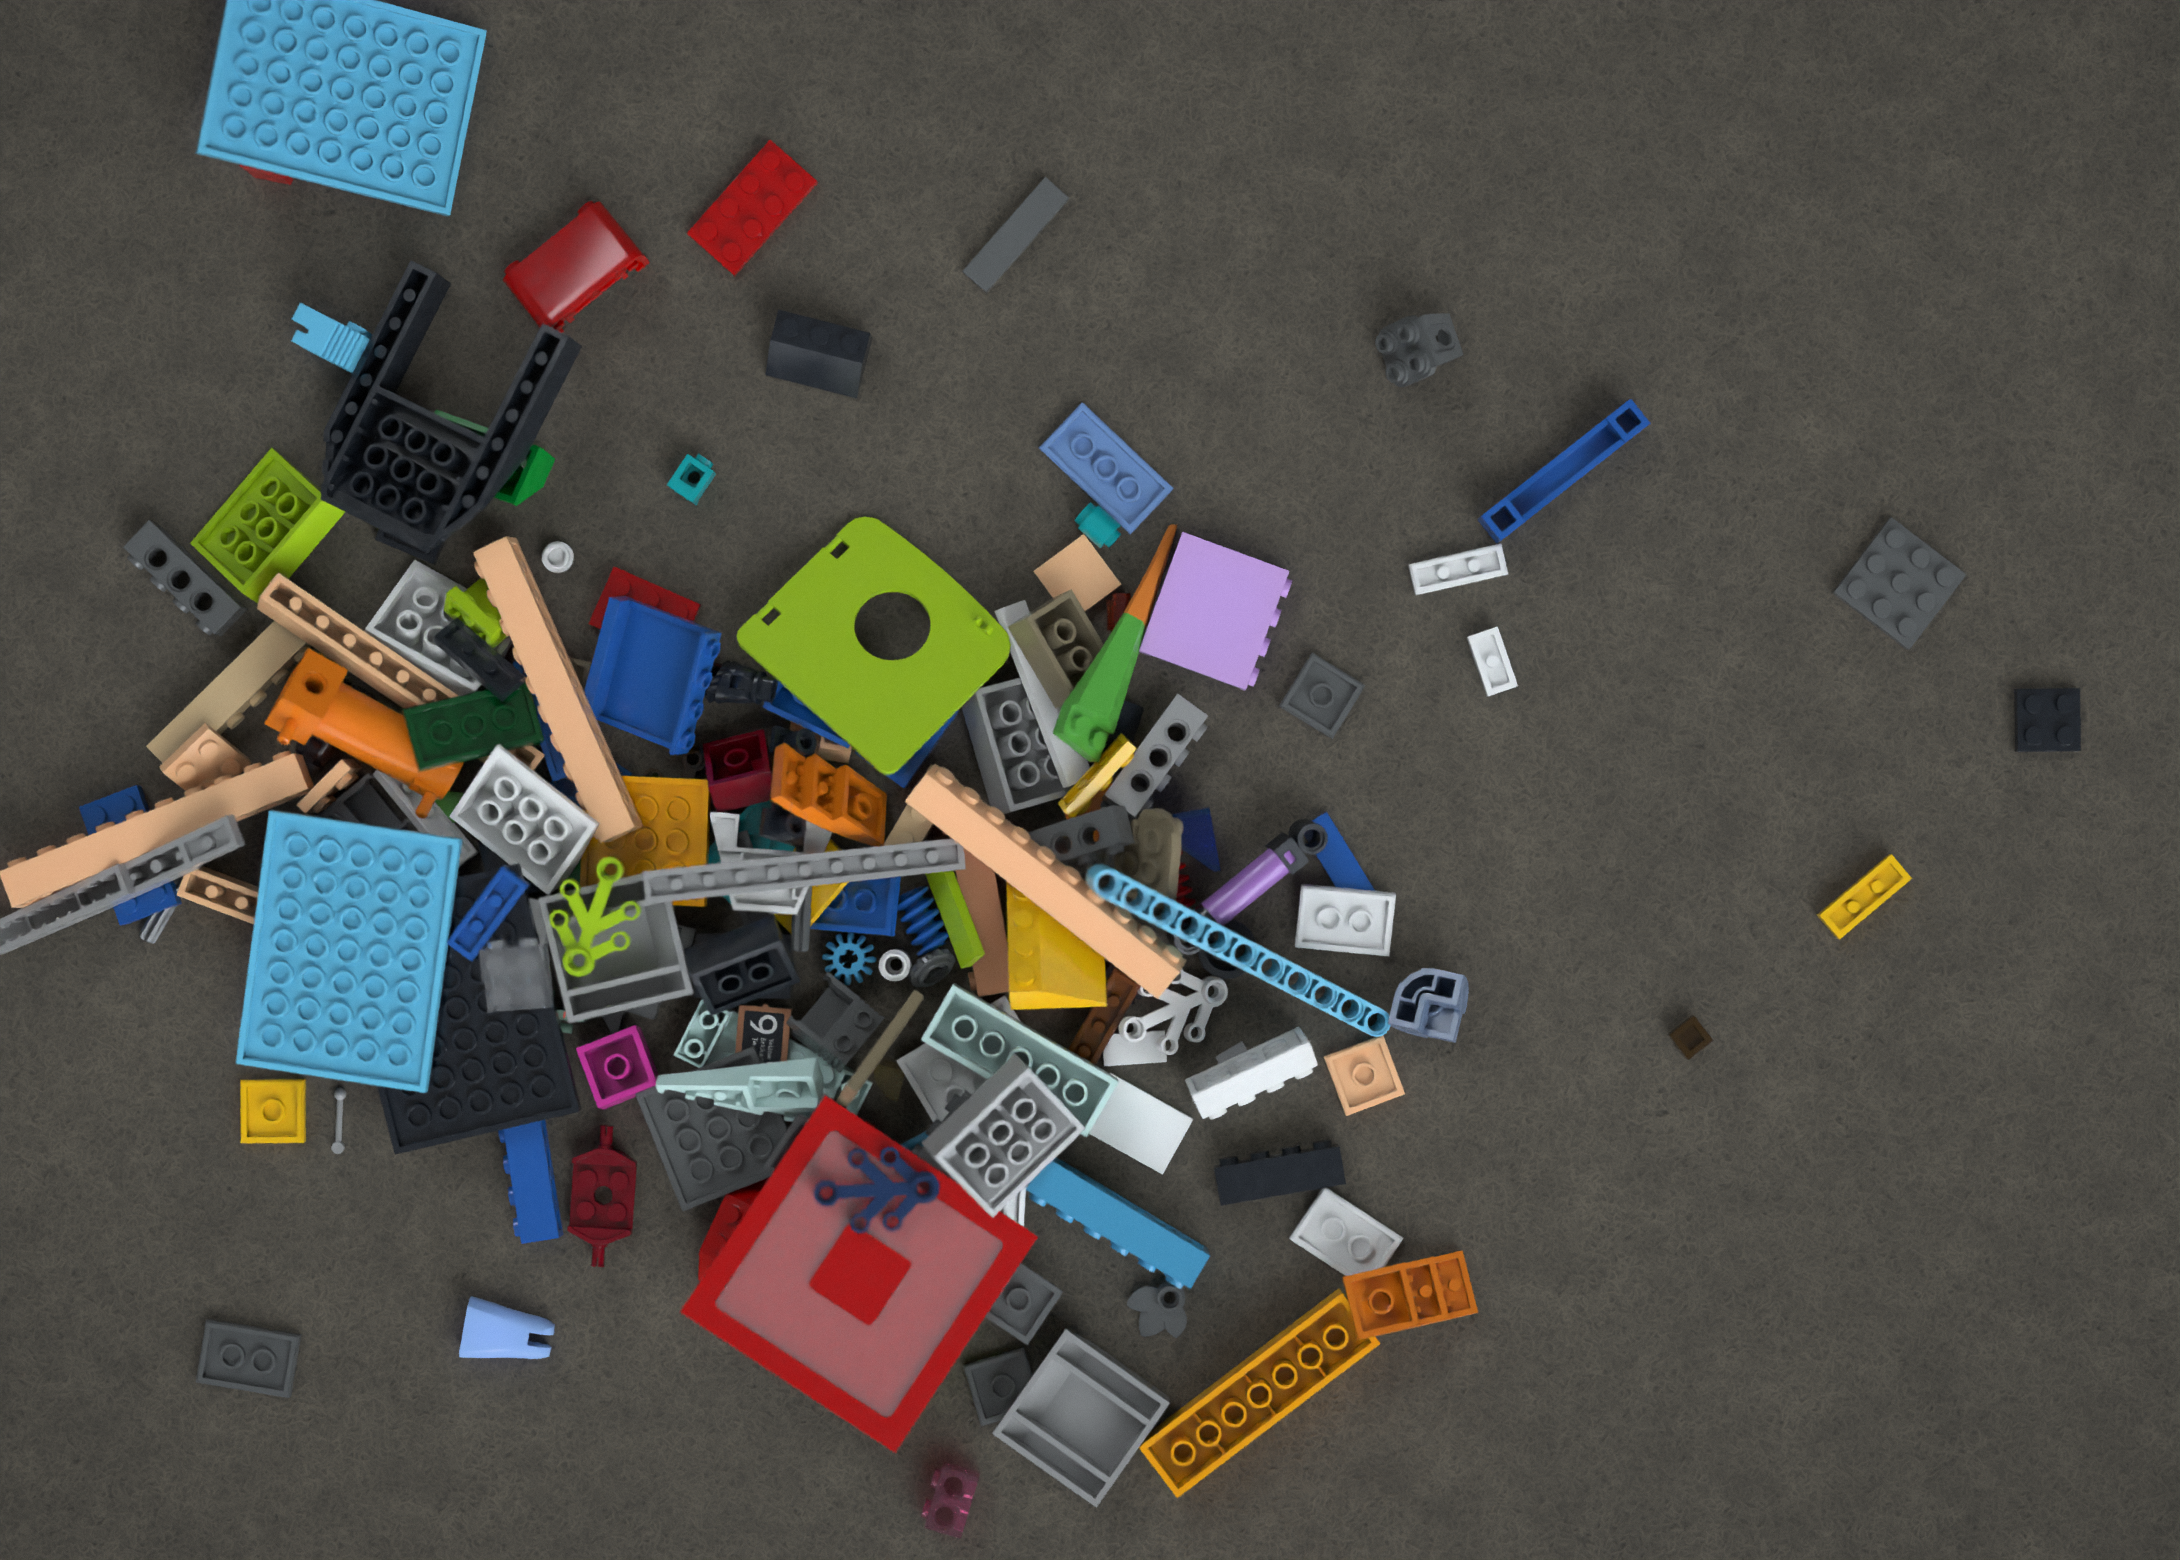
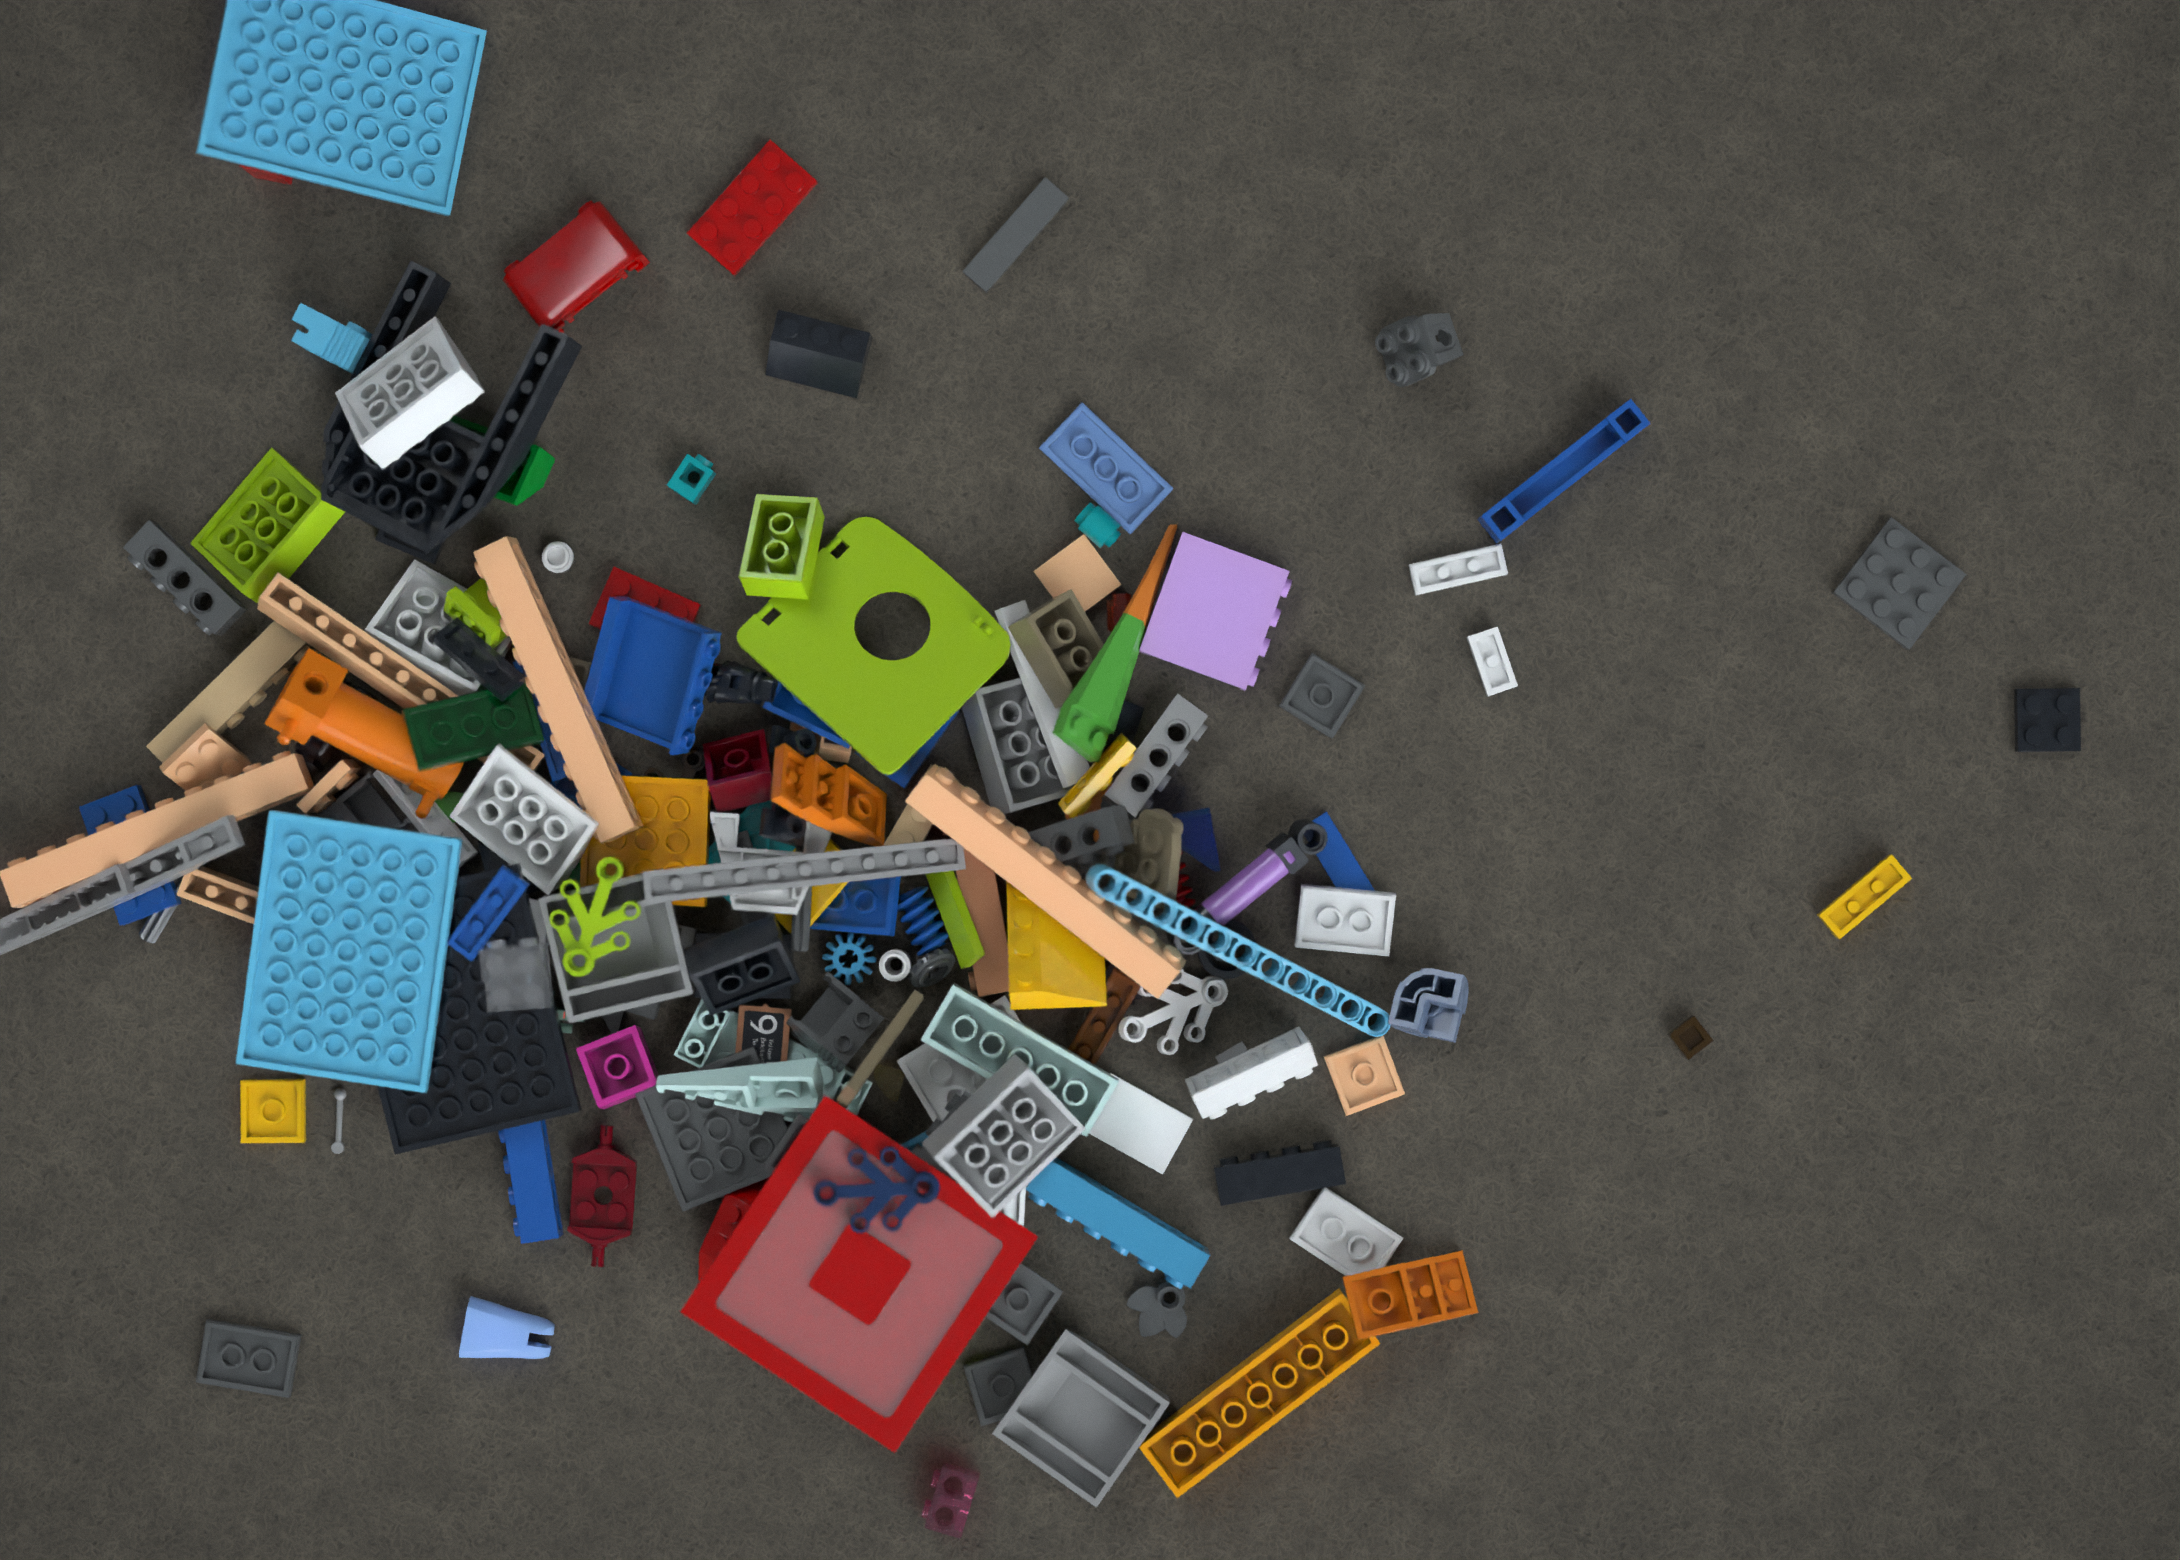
(408, 393): none -> white slope
(782, 546): none -> lime brick
(1126, 1053): white tile -> none

